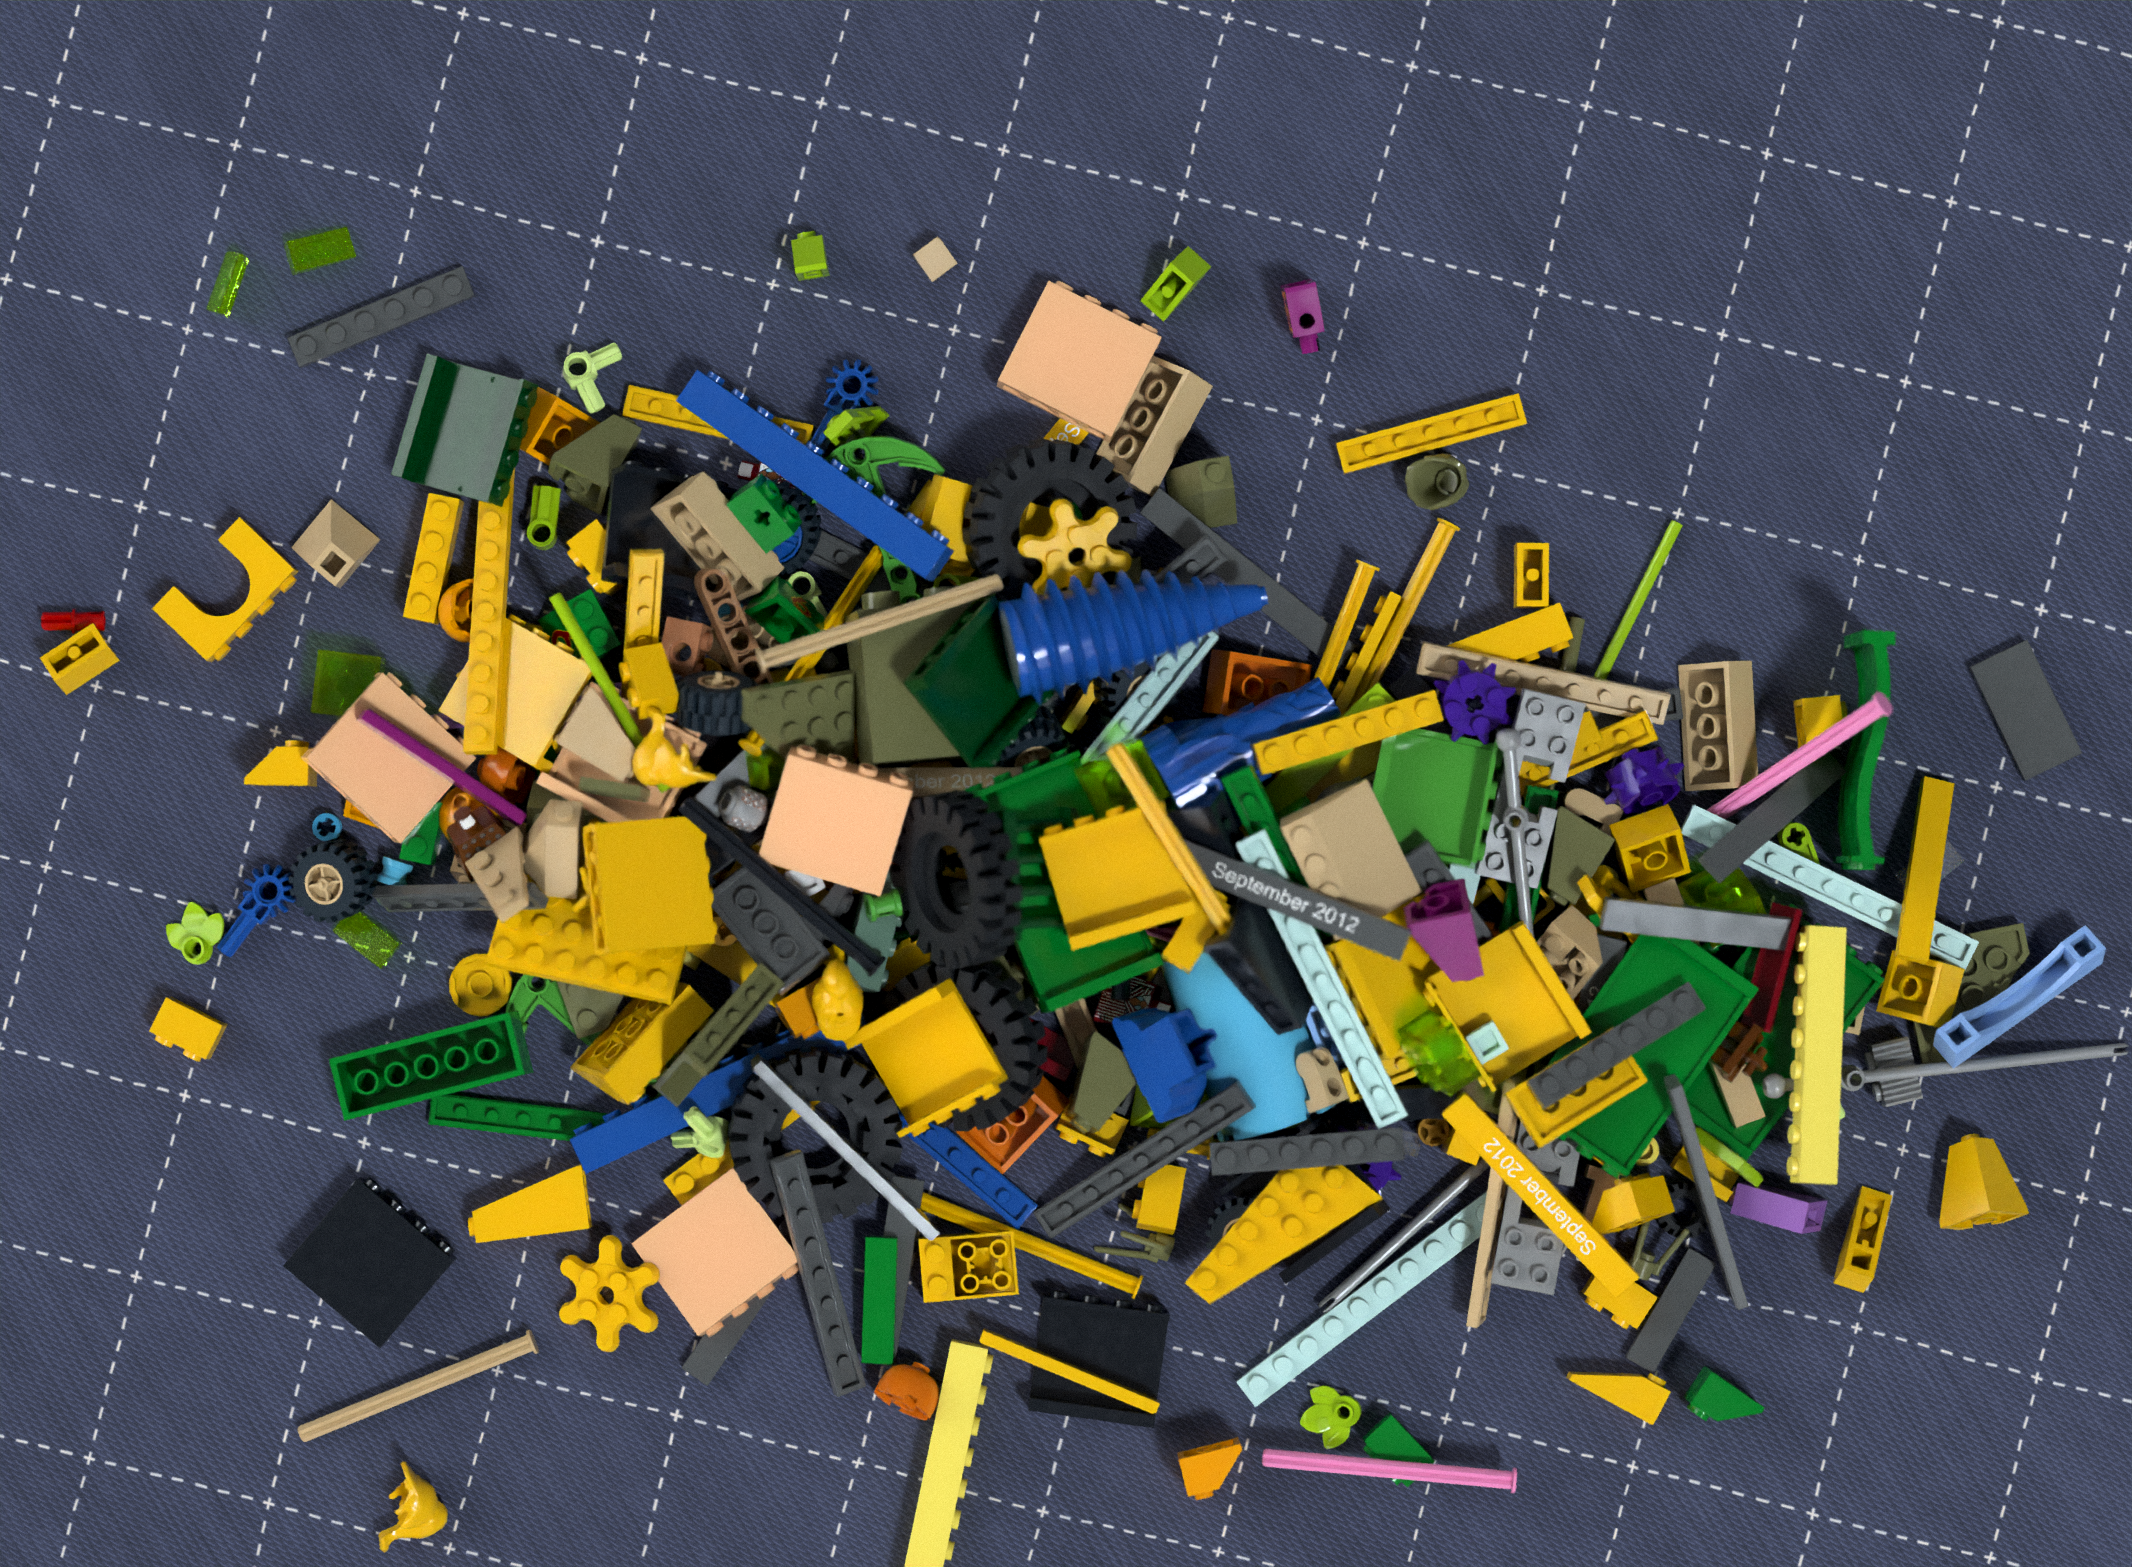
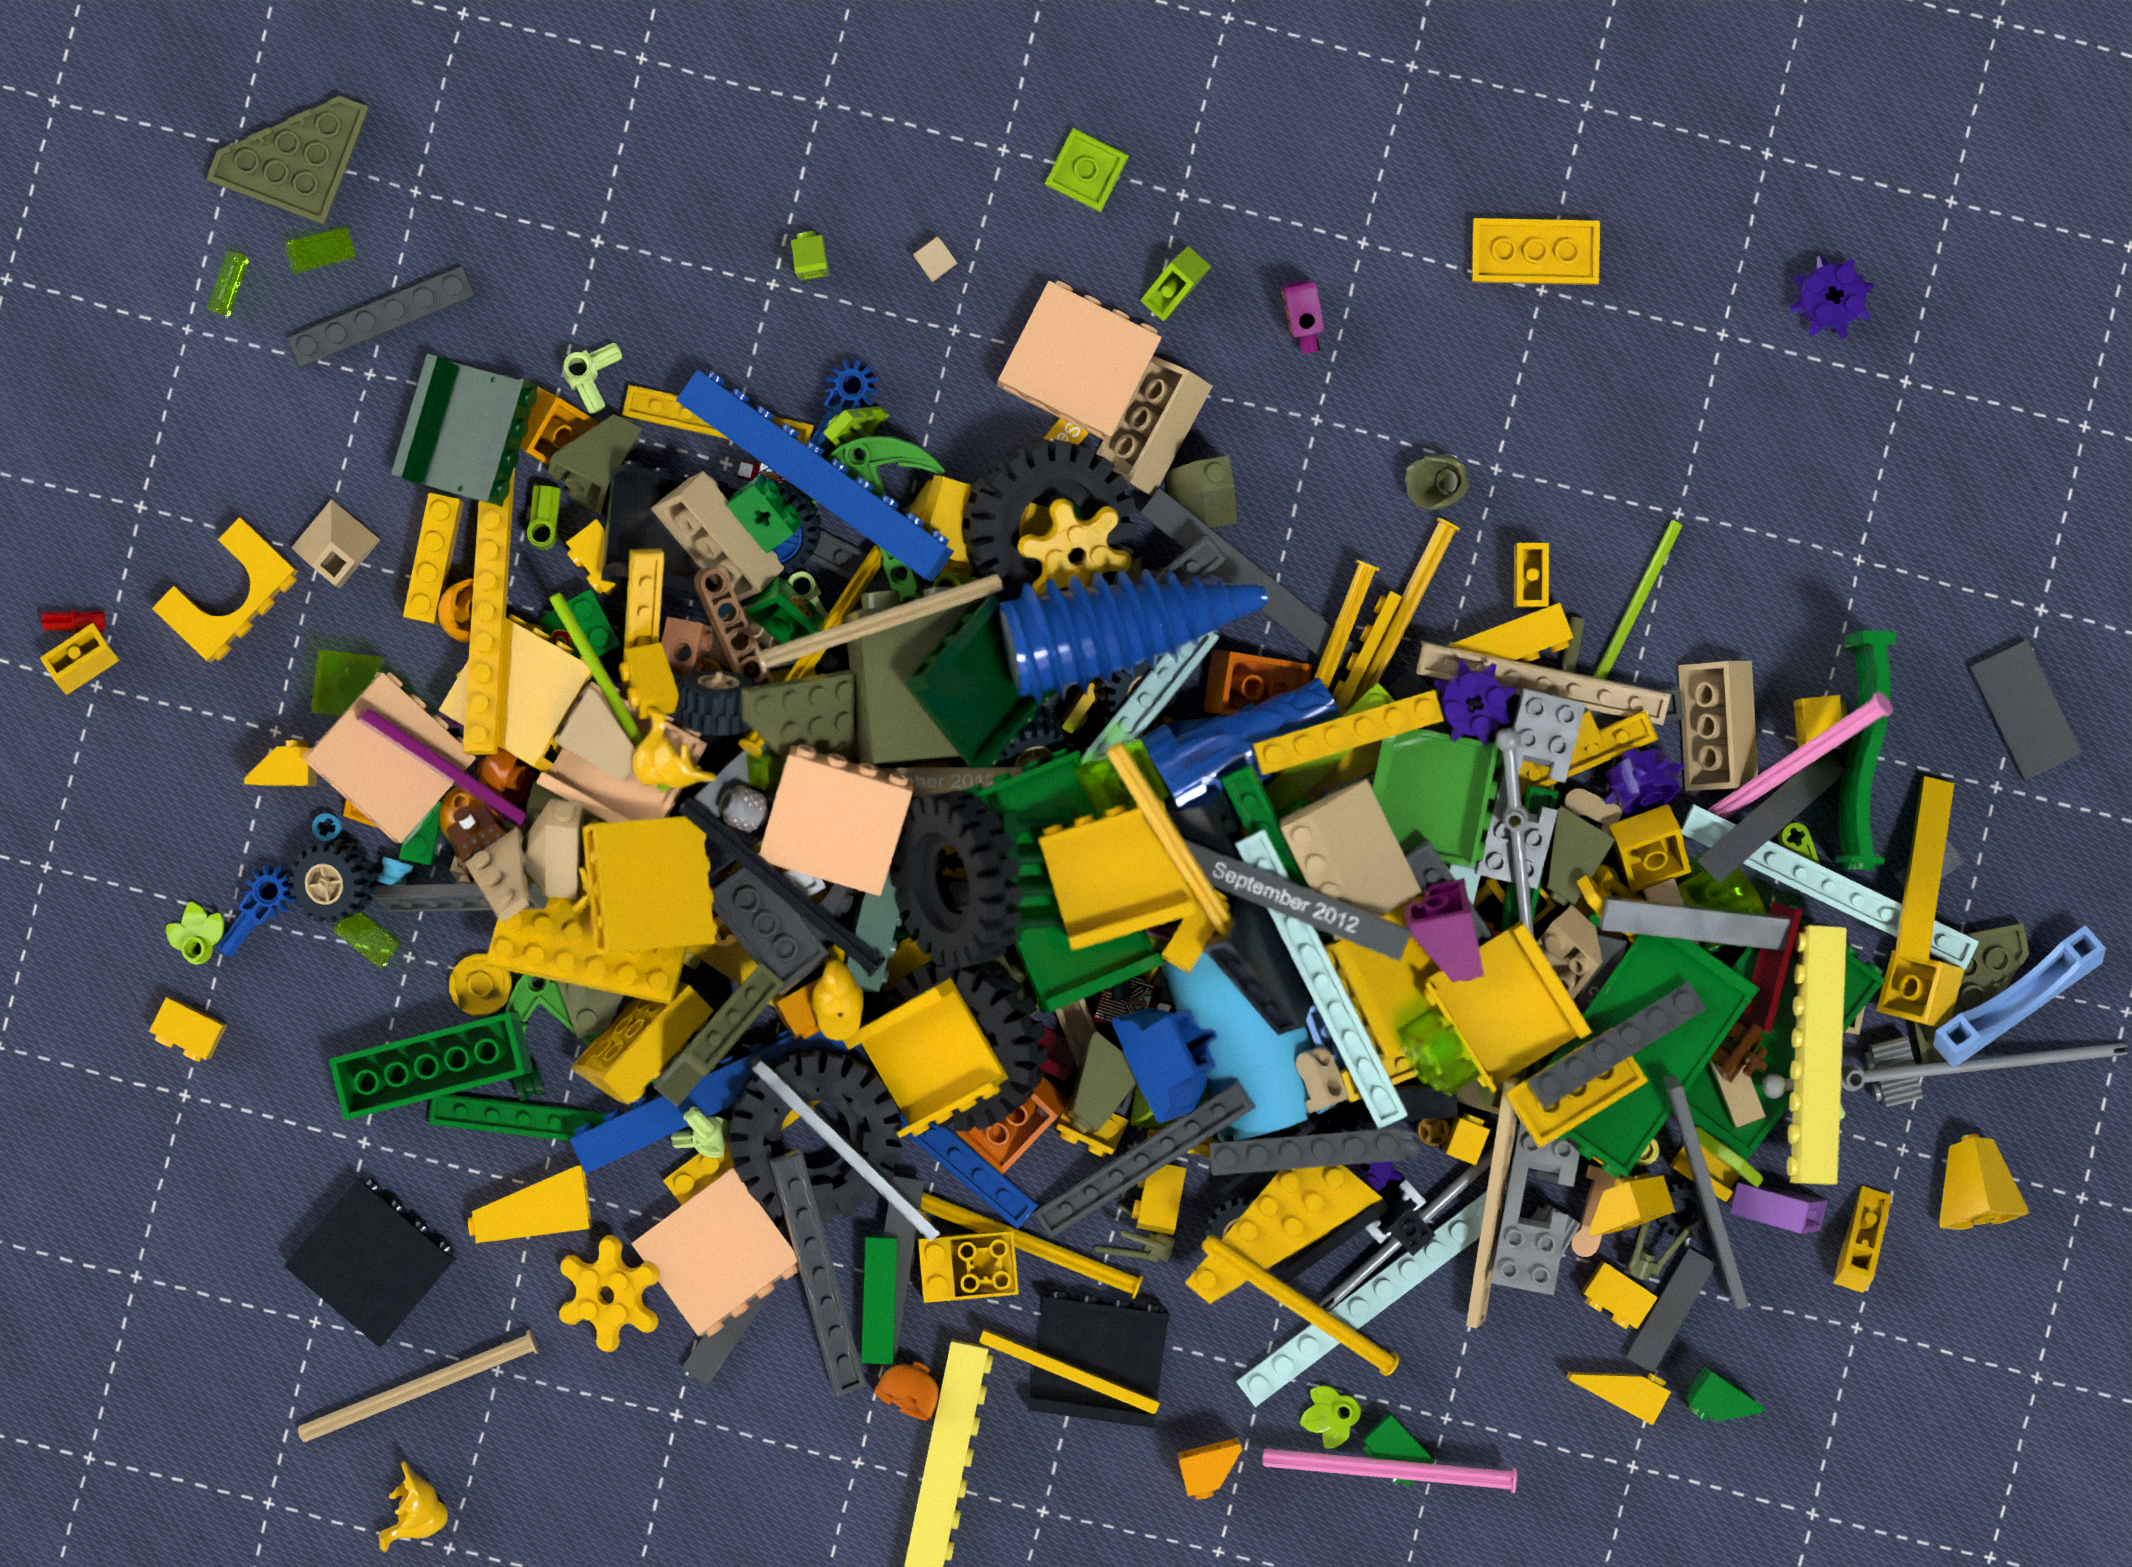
(297, 161): none -> olive plate
(530, 1084): none -> dark green wheel
(614, 789): olive tile -> none
(883, 905): bright green bush -> none
(1086, 170): none -> lime tile
(1301, 1305): none -> yellow axle
(1402, 1219): none -> black tile
(1431, 433): yellow plate -> none
(1487, 1042): light aqua plate -> none
(1535, 251): none -> yellow plate
(1540, 1194): yellow tile -> none
(1823, 312): none -> dark purple brick

